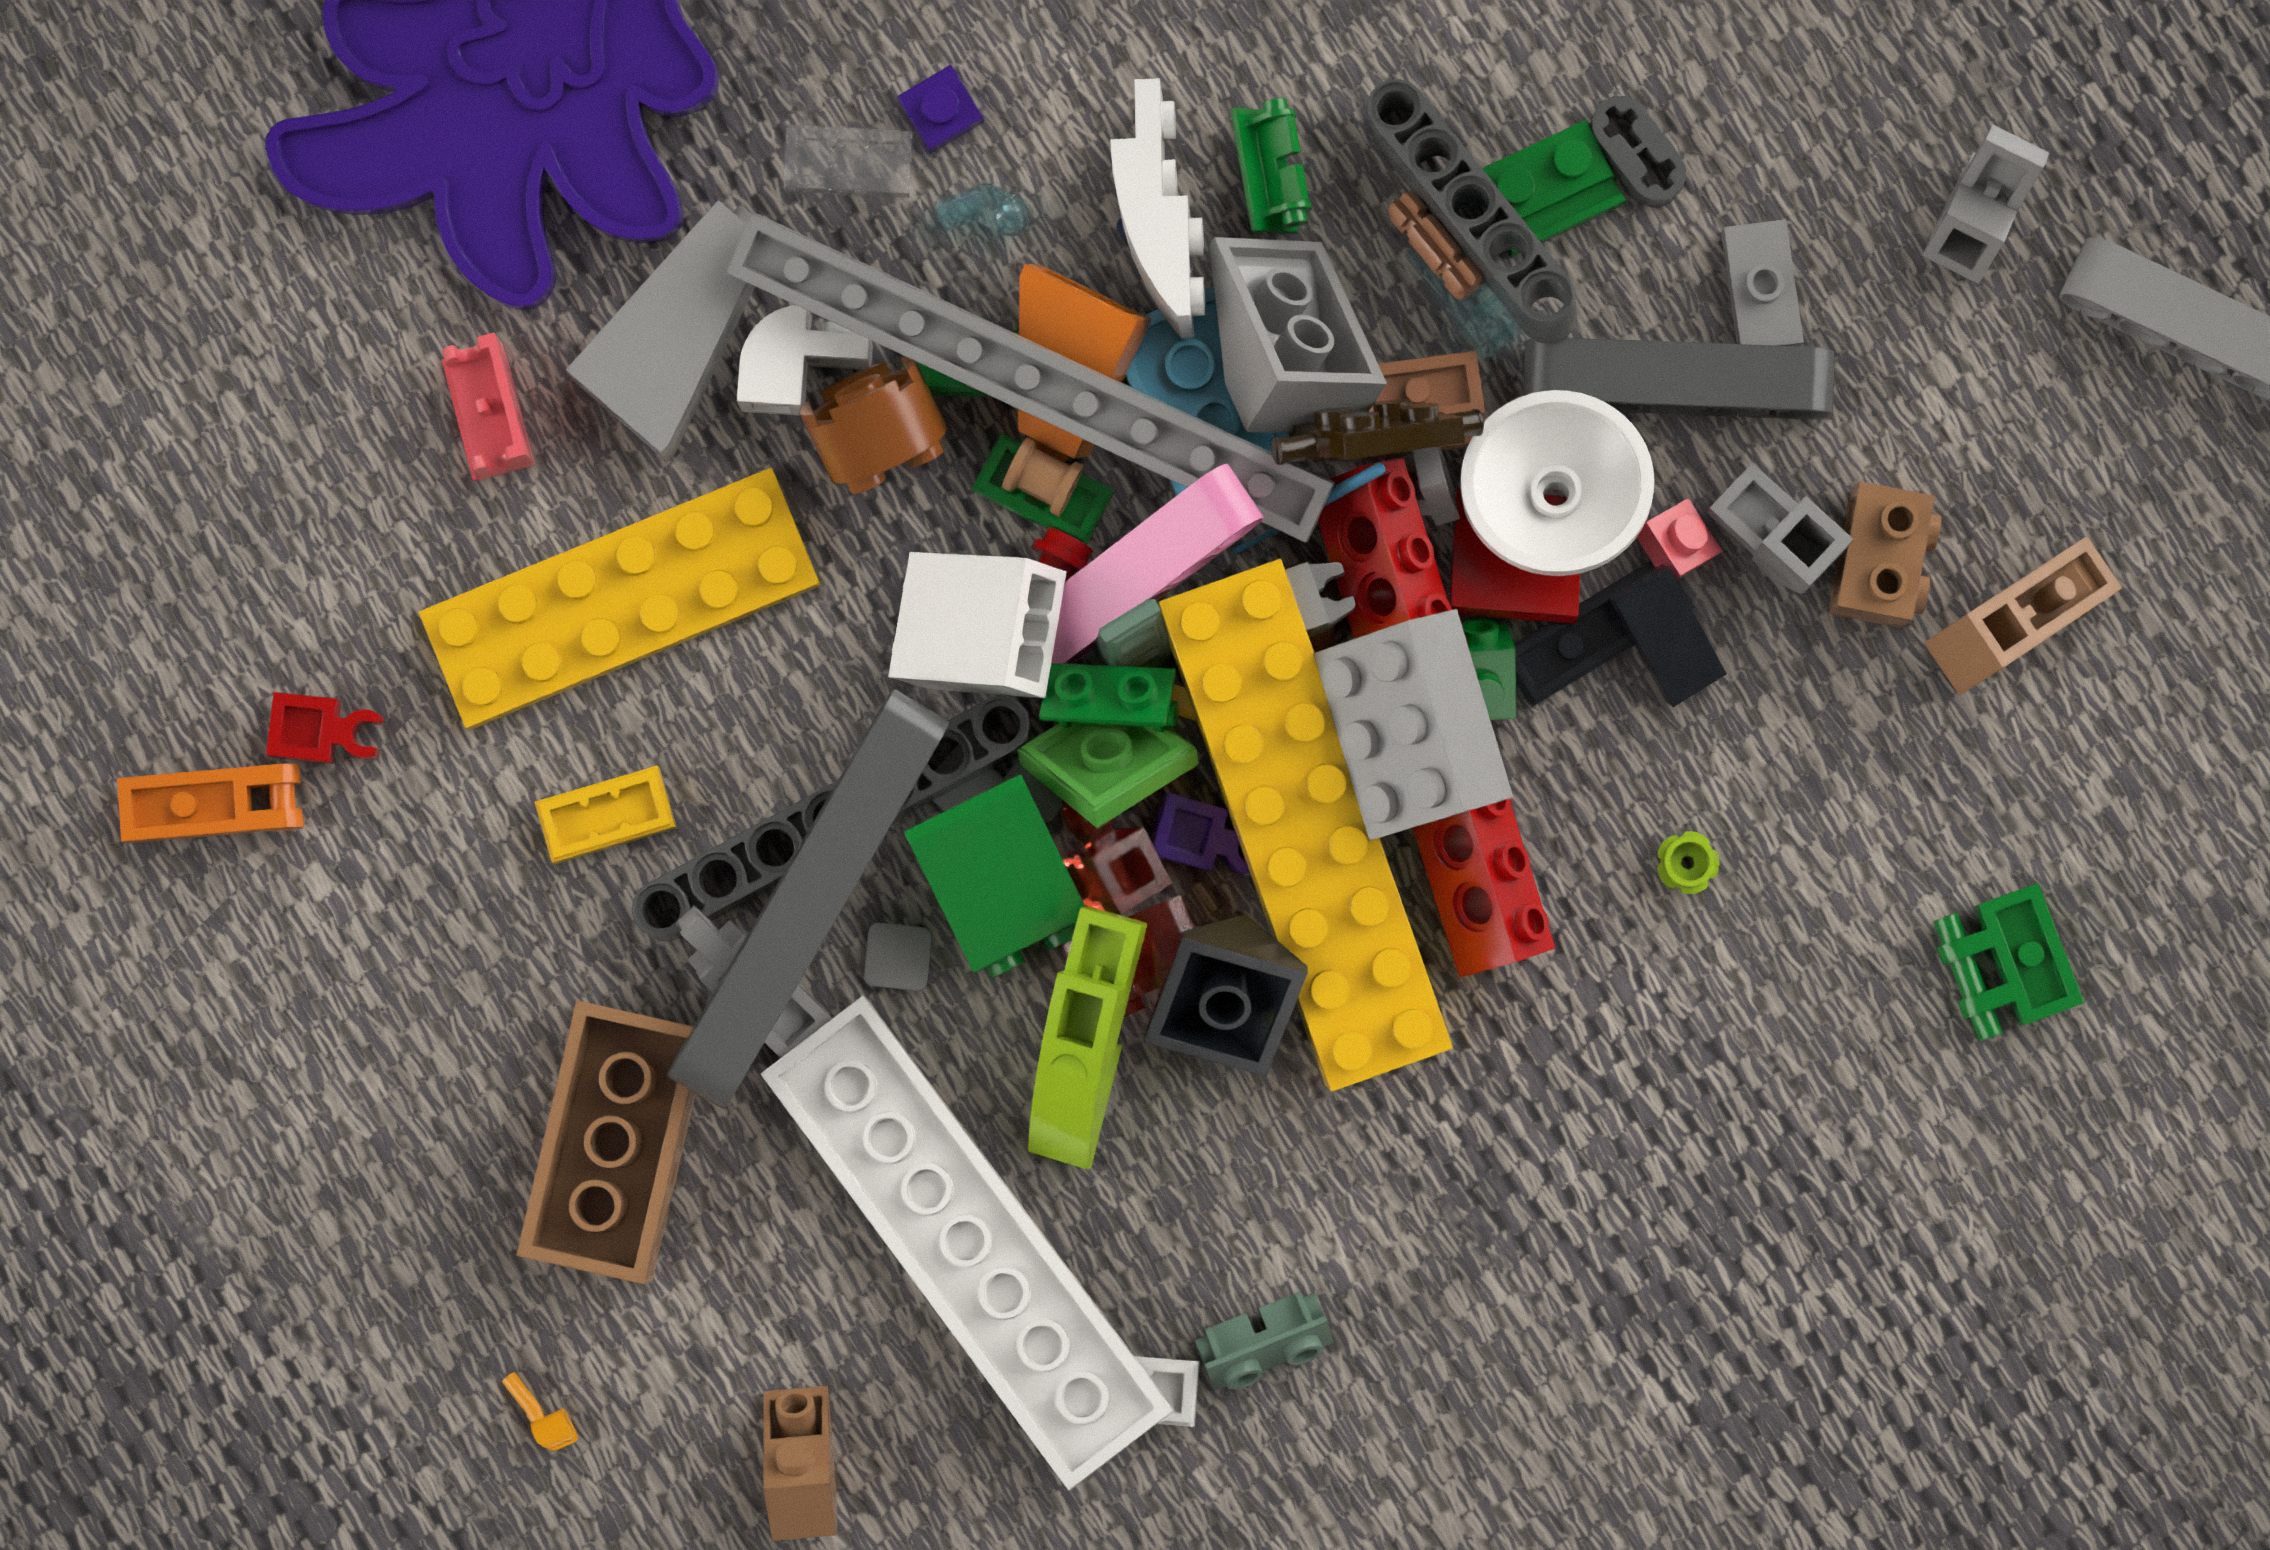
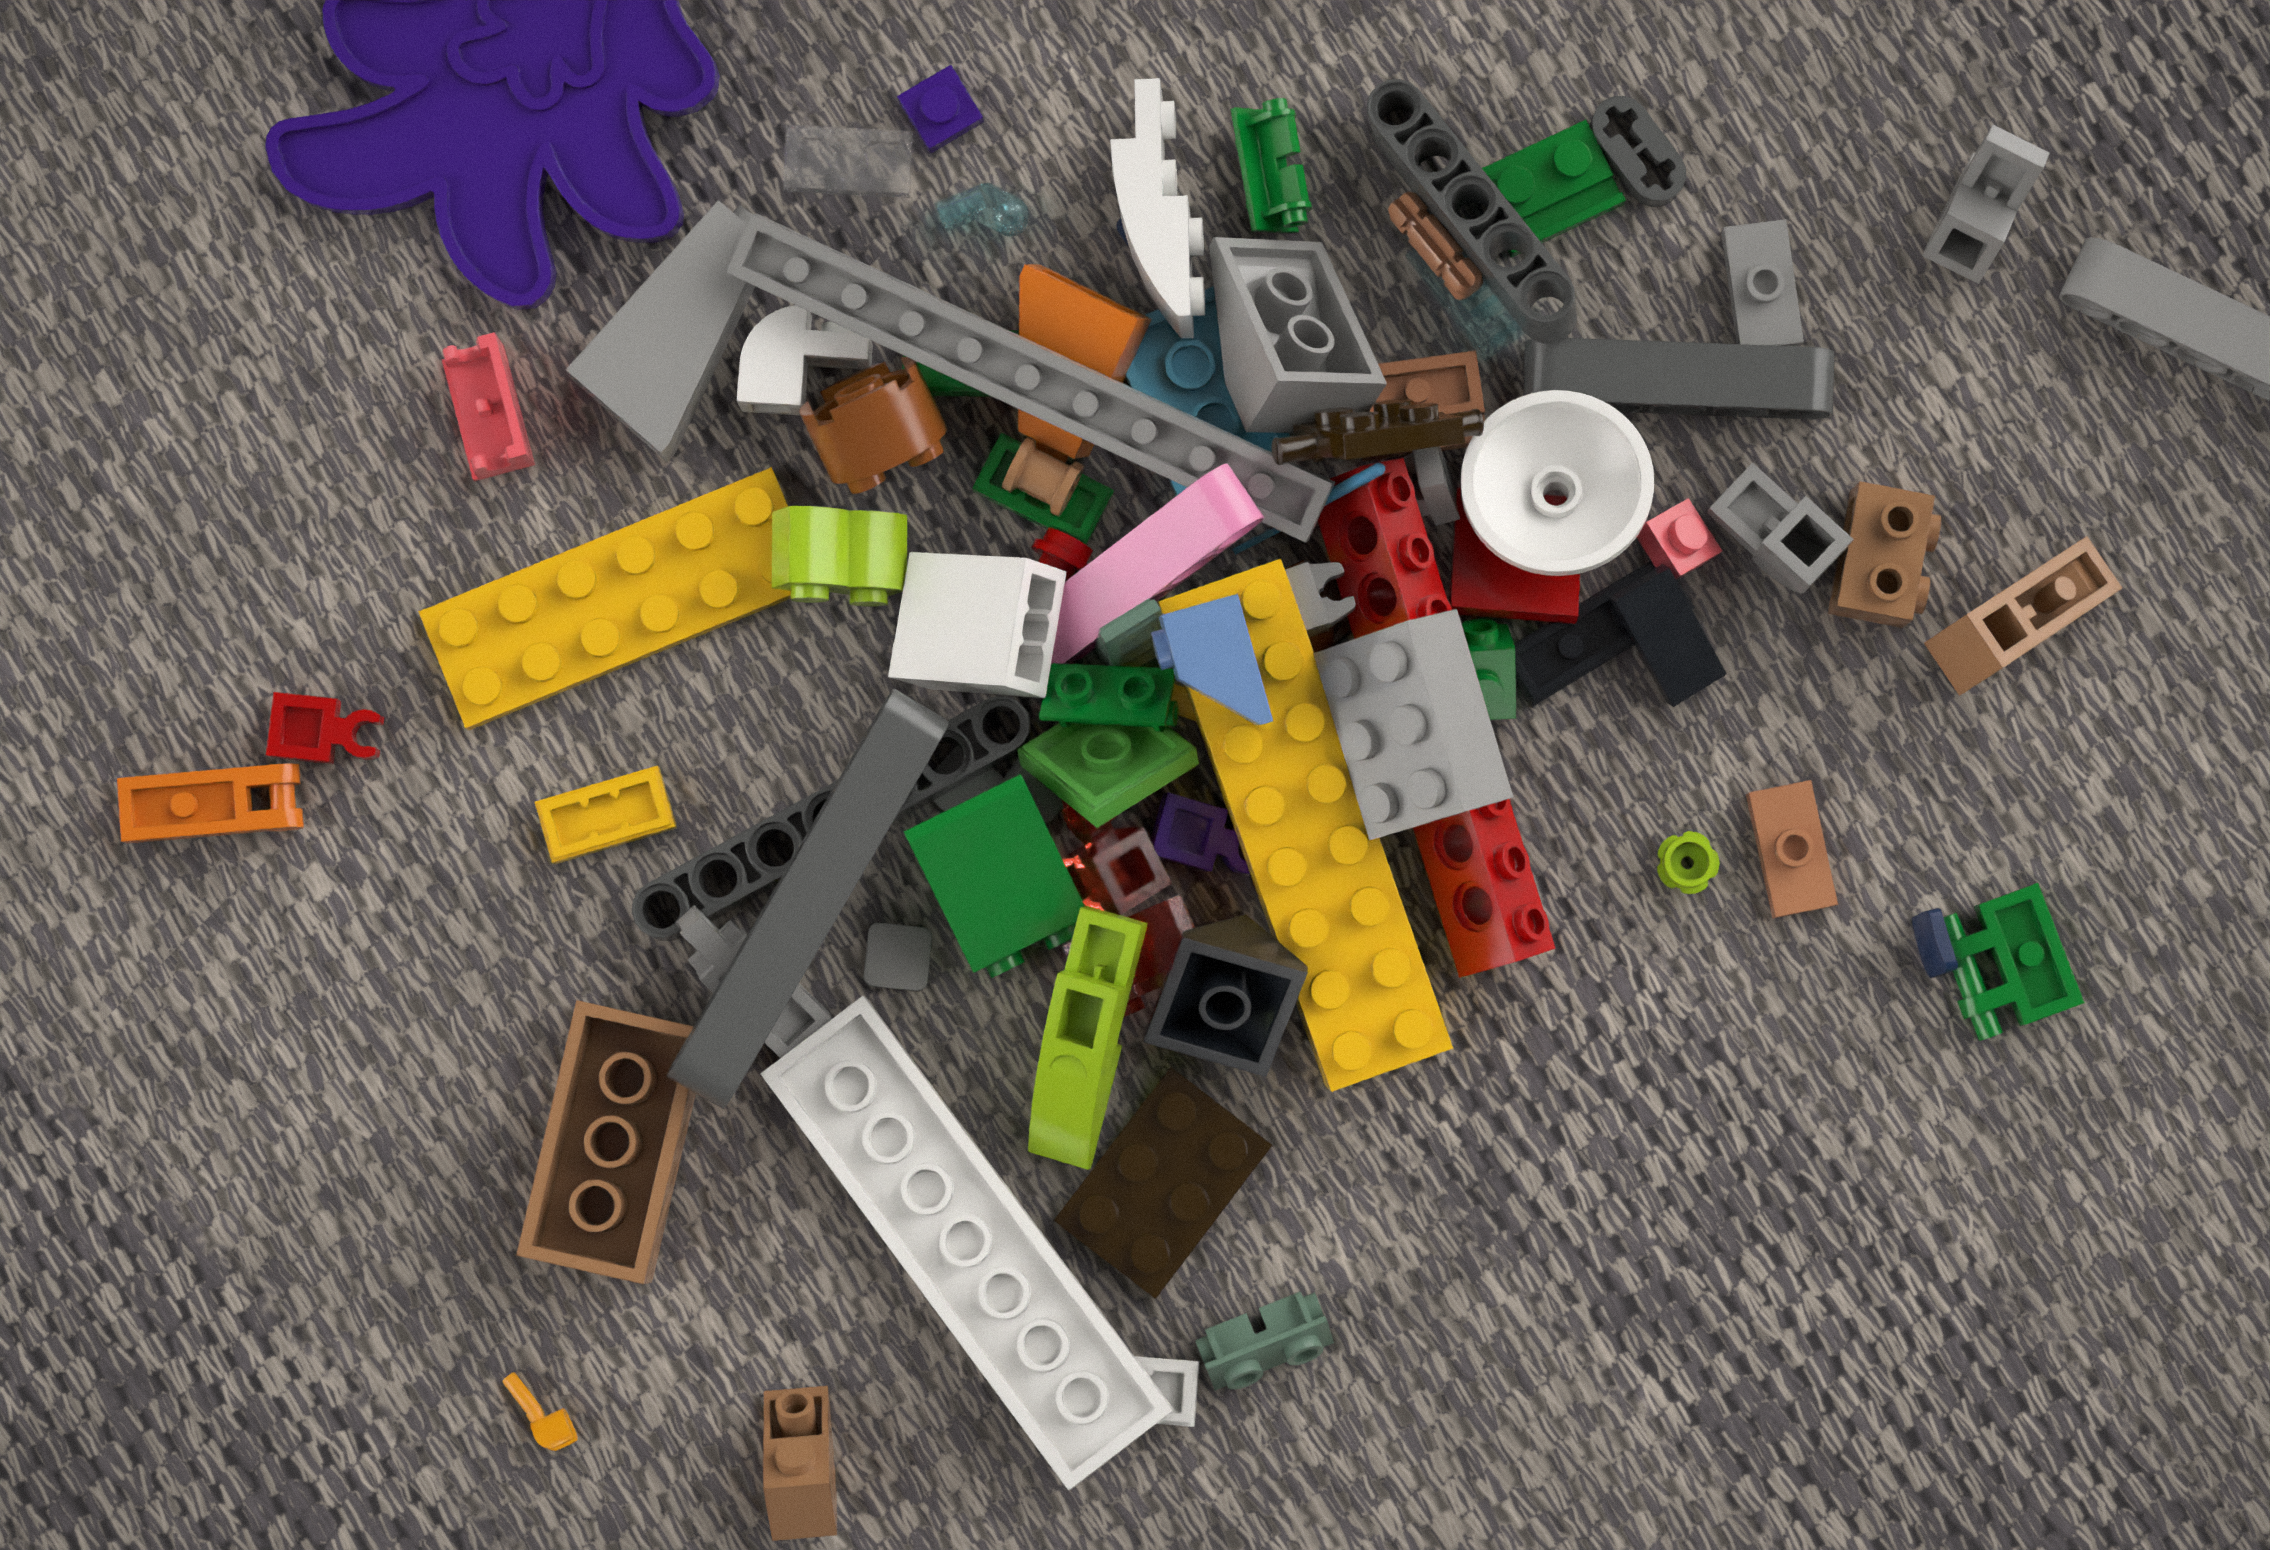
(839, 553): none -> lime brick
(1163, 1182): none -> dark brown plate
(1214, 656): none -> medium blue slope
(1791, 849): none -> nougat plate
(1934, 943): none -> dark blue piece

